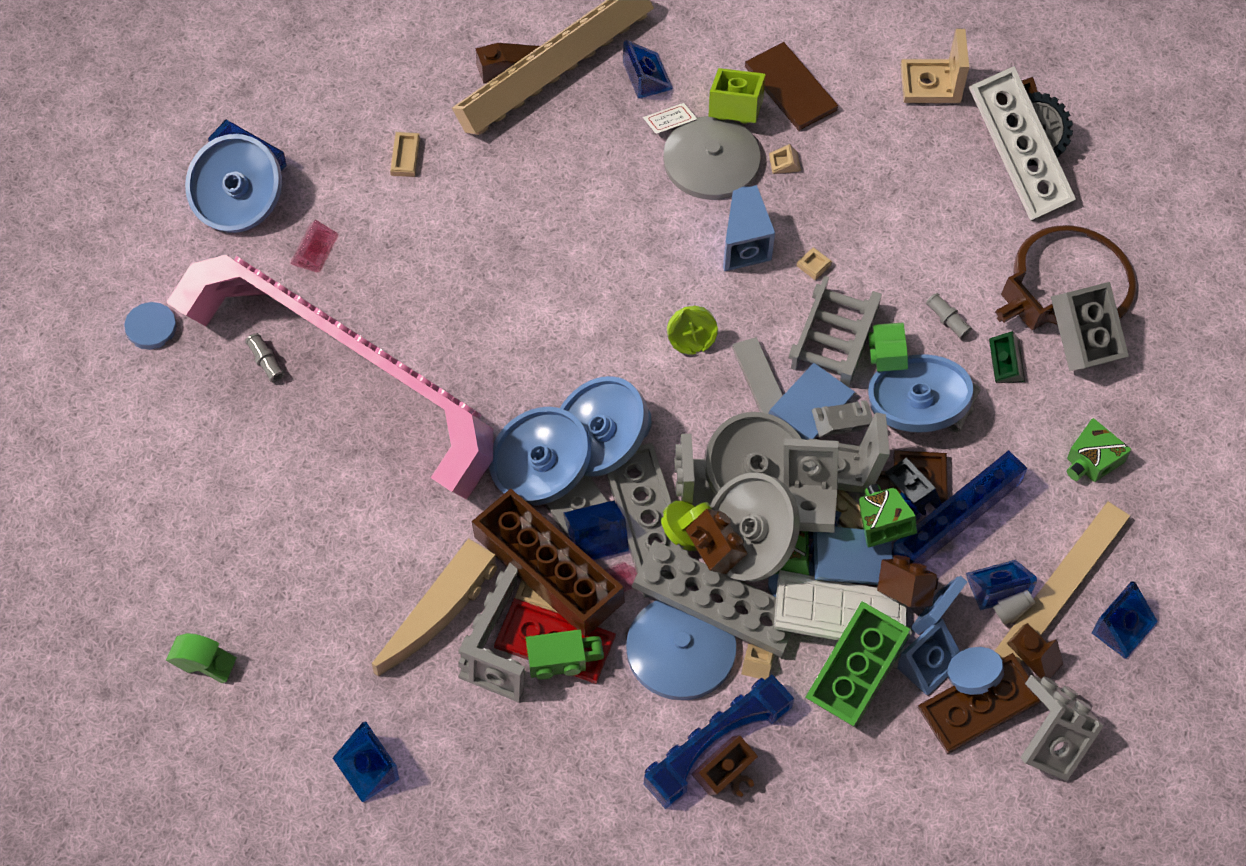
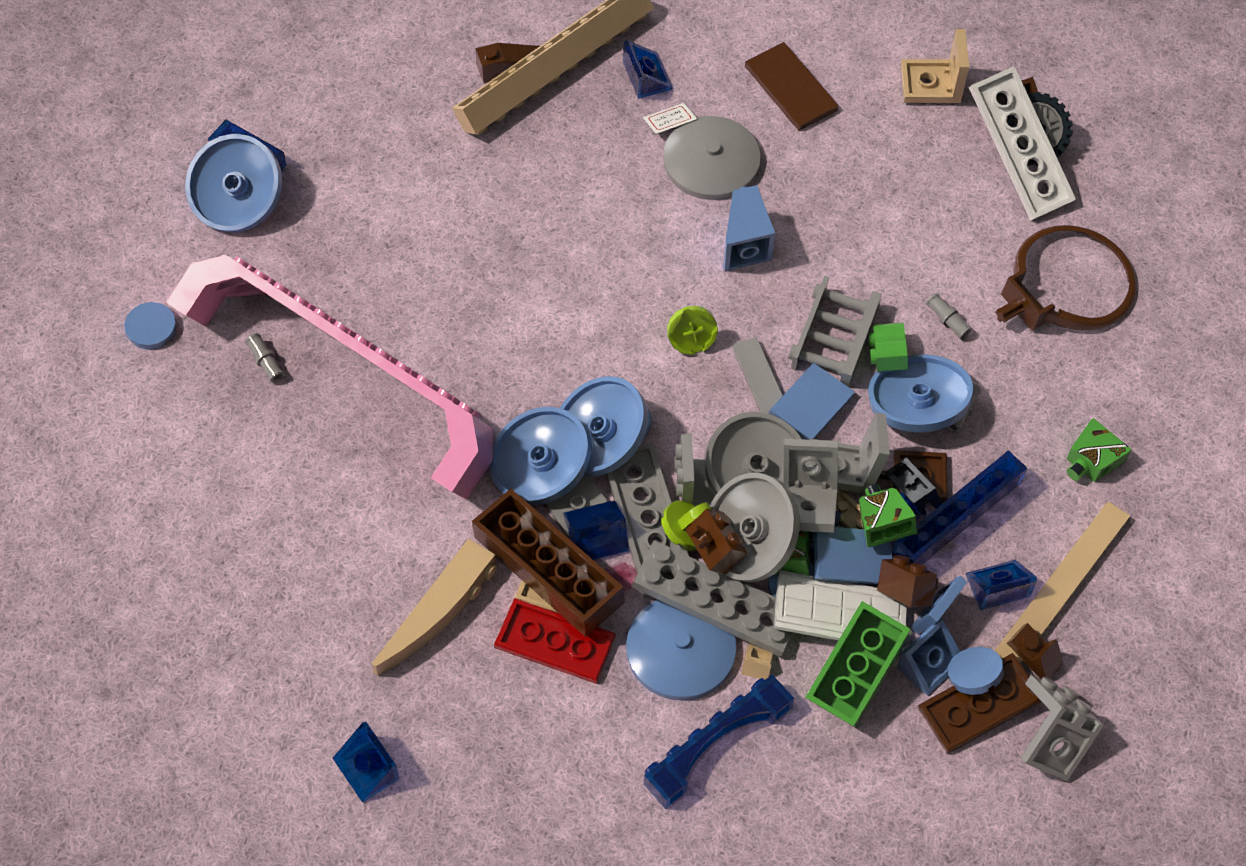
(201, 654): bright green brick -> none
(313, 246): clear pink slope -> none
(405, 154): tan tile -> none
(481, 665): light grey bracket -> none
(561, 653): bright green brick -> none
(726, 767): reddish brown brick -> none
(736, 95): lime brick -> none
(784, 160): tan slope -> none
(814, 263): tan tile -> none
(842, 418): light grey hinge -> none
(1007, 358): dark green slope -> none
(1014, 606): light grey cone -> none
(1089, 326): light grey brick -> none
(1125, 621): clear blue slope -> none

